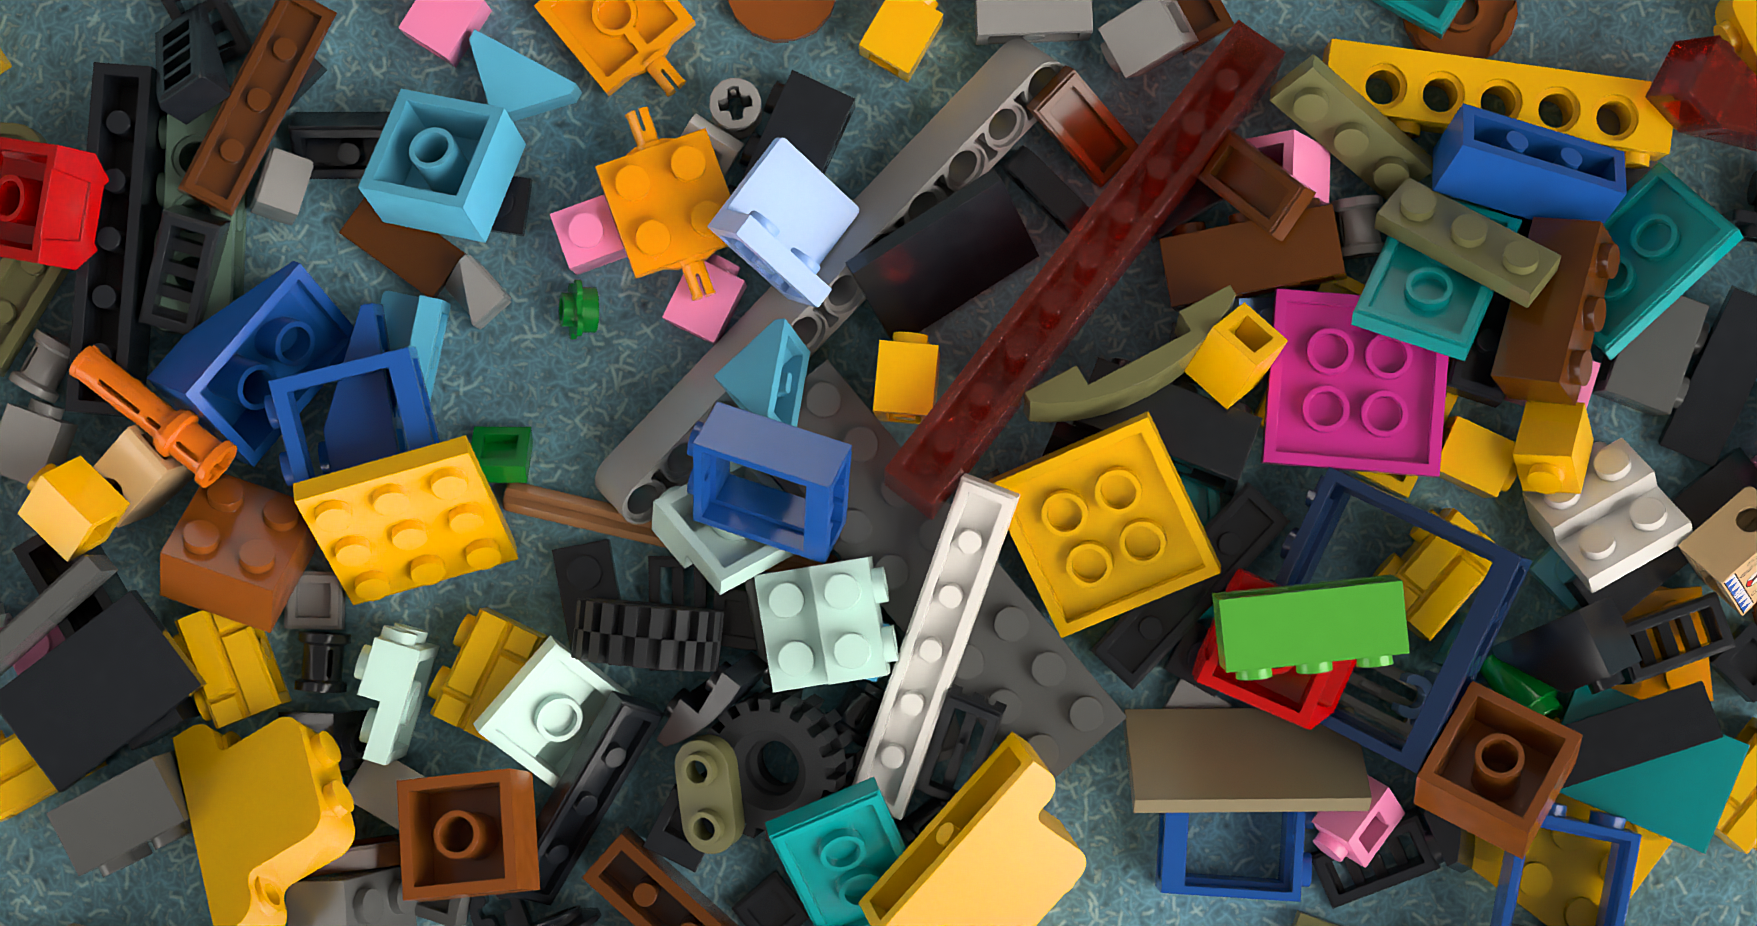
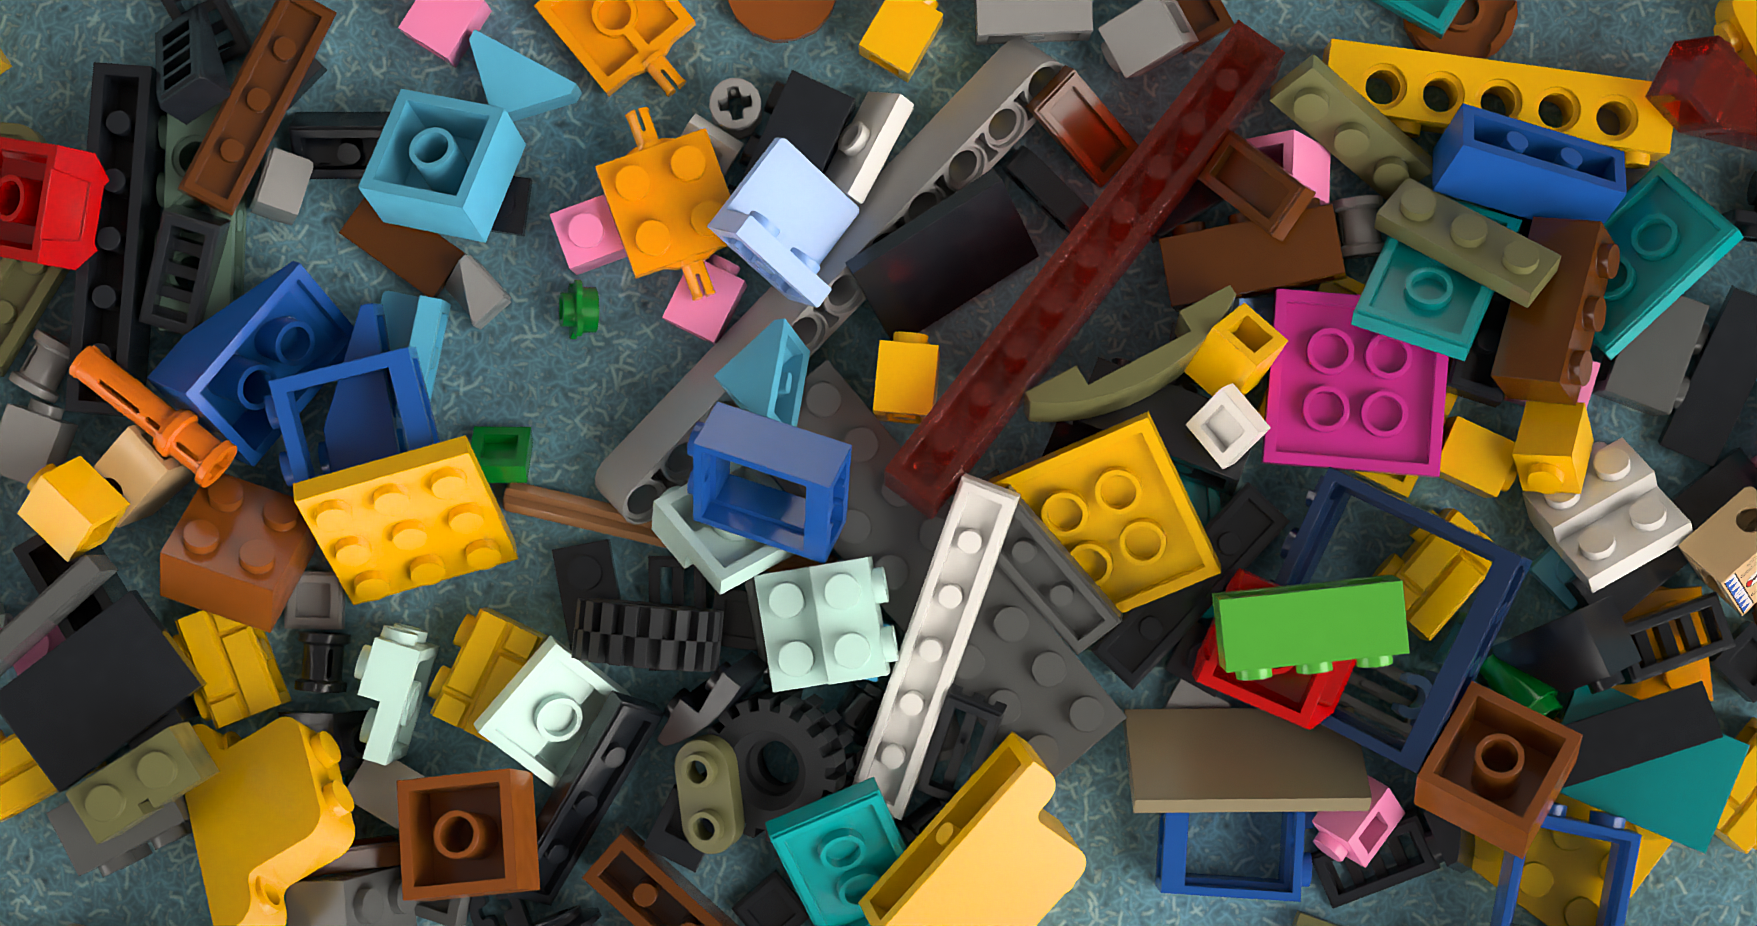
(155, 771): none -> olive piece
(868, 143): none -> white plate
(1055, 581): none -> dark grey tile
(1228, 426): none -> white plate

